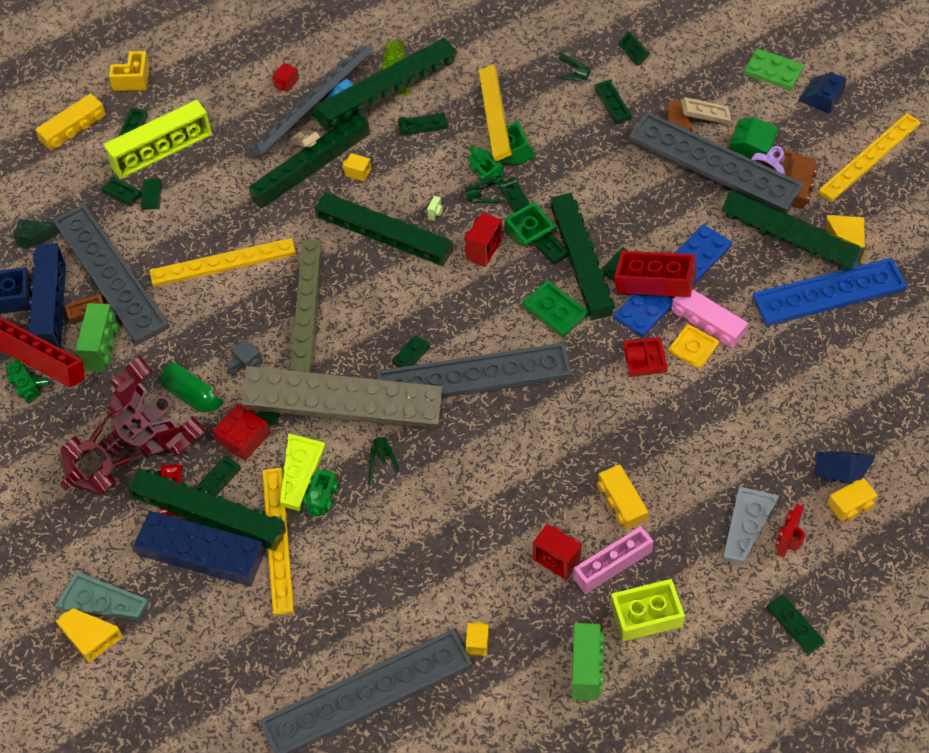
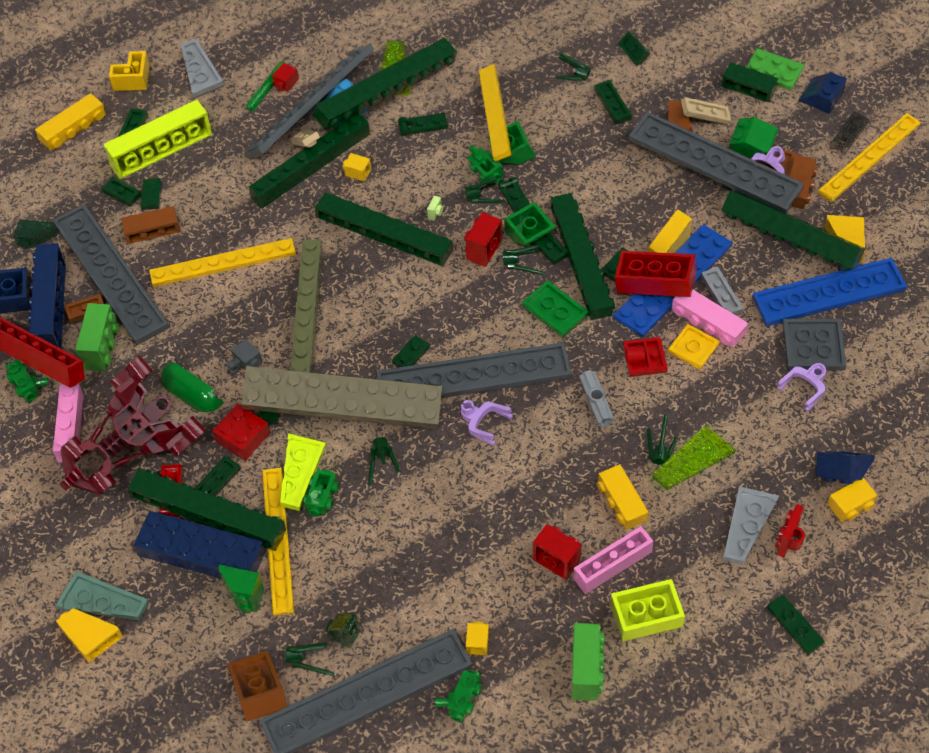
(68, 417): none -> bright pink brick
(150, 224): none -> dark orange brick
(200, 70): none -> light grey wing
(243, 587): none -> green slope
(257, 686): none -> dark orange slope
(262, 91): none -> green axle
(296, 654): none -> dark green plant
(343, 629): none -> clear green slope
(460, 701): none -> green brick
(474, 416): none -> lavender piece
(510, 257): none -> dark green plant
(599, 406): none -> light grey piece
(659, 454): none -> dark green plant
(673, 234): none -> yellow slope
(694, 457): none -> clear neon green wing
(721, 290): none -> light grey plate
(749, 82): none -> dark green brick
(810, 376): none -> lavender piece
(814, 342): none -> dark grey plate
(849, 132): none -> clear smoke plate

